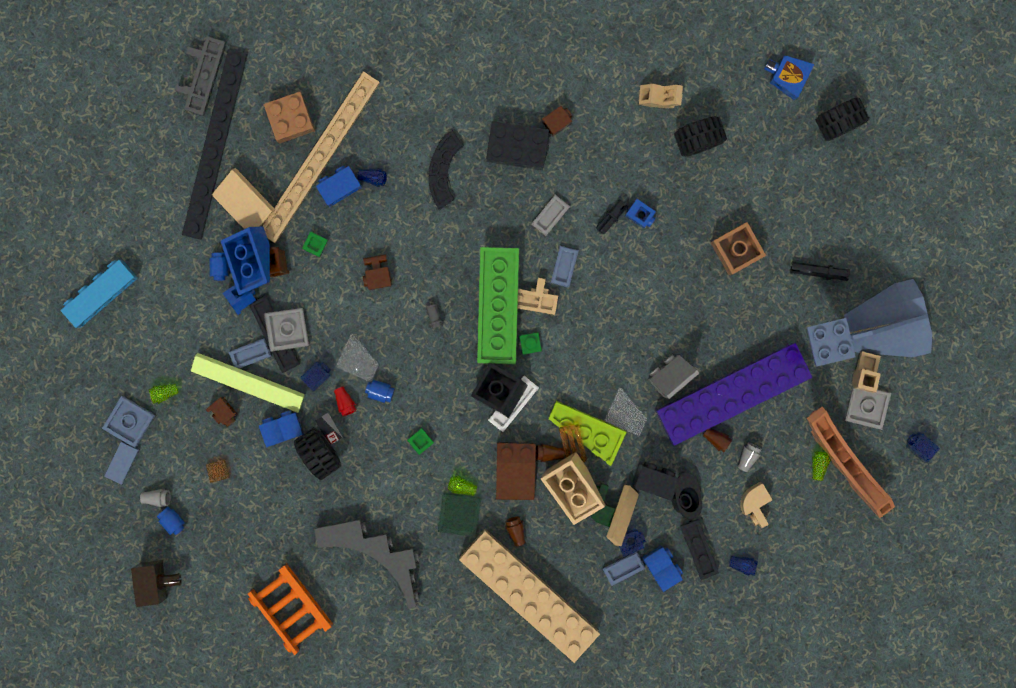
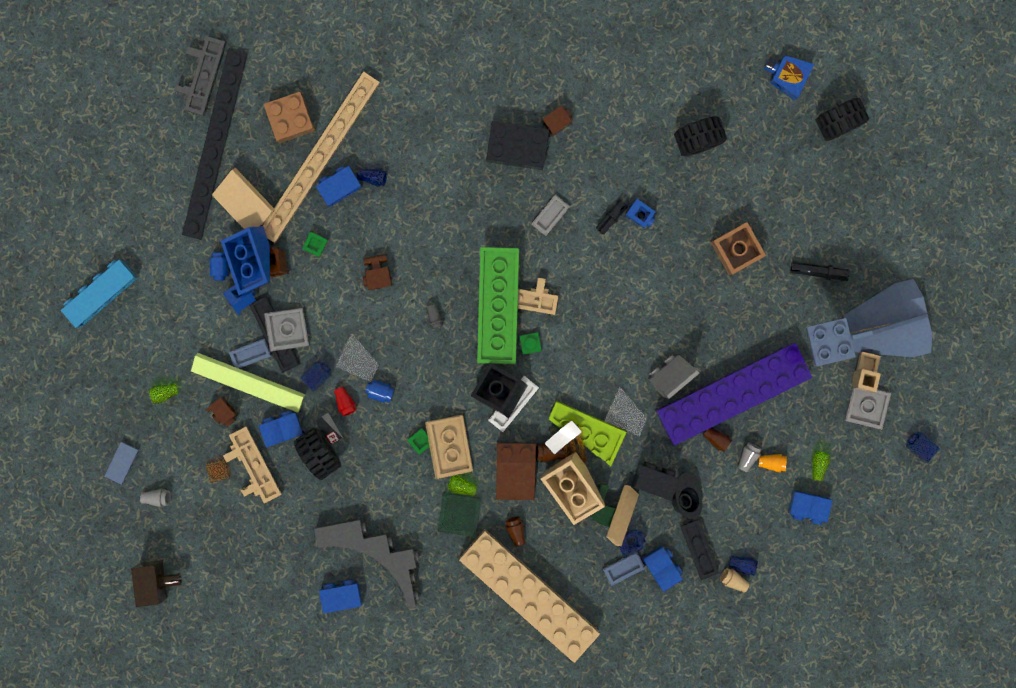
(128, 421): sand blue tile -> none
(171, 521): blue brick -> none
(261, 478): none -> tan hinge
(298, 591): orange fence -> none
(340, 596): none -> blue brick
(439, 169): black tile -> none
(449, 446): none -> tan tile
(562, 437): none -> white sticker
(564, 266): sand blue tile -> none
(660, 96): tan brick -> none
(734, 580): none -> tan cone
(752, 501): tan brick -> none
(773, 462): none -> light orange cone
(810, 506): none -> blue brick
(848, 464): nougat arch -> none

